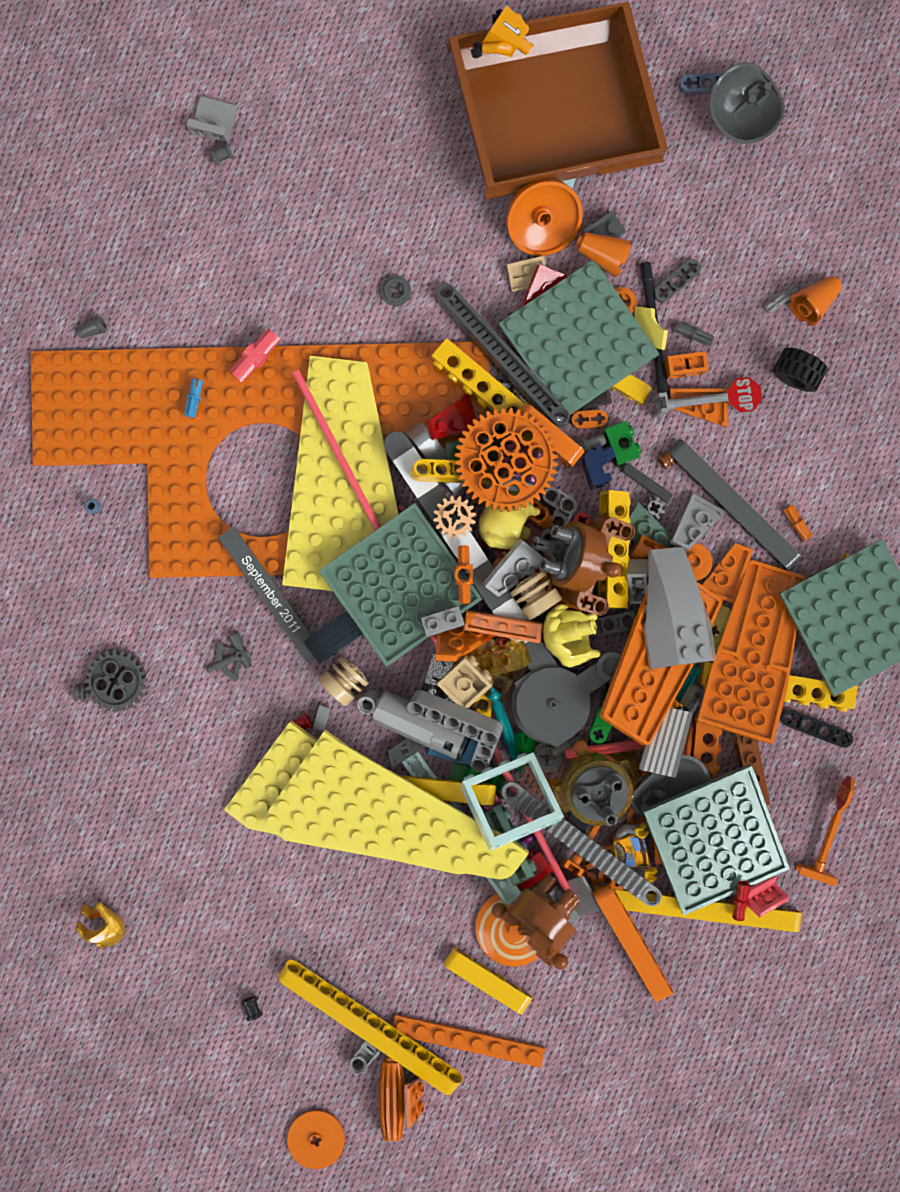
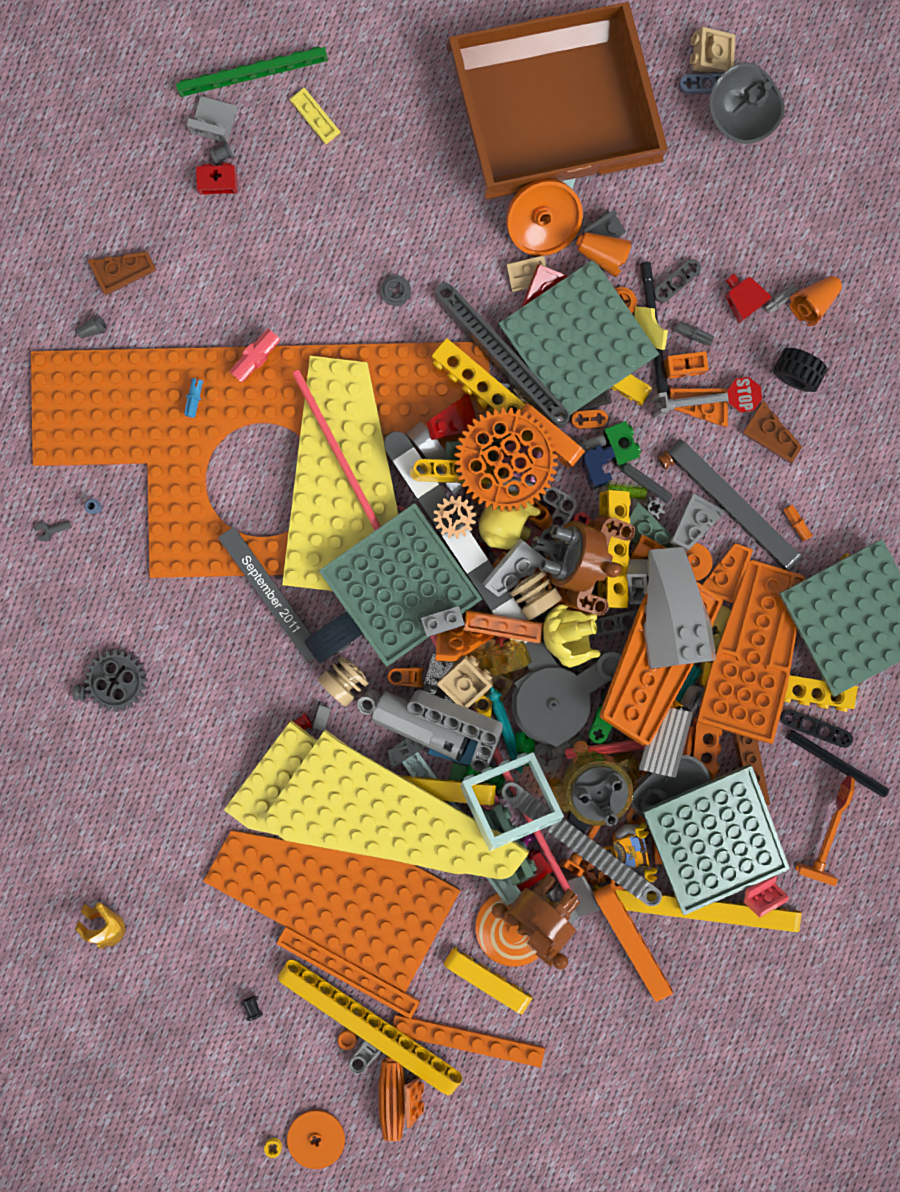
(51, 529): none -> dark grey bar
(121, 271): none -> dark orange wing
(226, 183): none -> red brick
(239, 654): dark grey piece -> none
(257, 70): none -> green plate
(267, 1146): none -> yellow bush
(315, 116): none -> light yellow tile
(347, 1039): none -> orange tile
(348, 902): none -> orange wing
(348, 972): none -> orange plate
(408, 676): none -> orange piece
(464, 563): orange axle -> none
(505, 35): light orange torso -> none
(634, 492): none -> clear neon green piece
(712, 51): none -> tan plate
(741, 900): red pin -> none
(745, 296): none -> red torso
(771, 434): none -> dark orange wing
(837, 763): none -> black axle

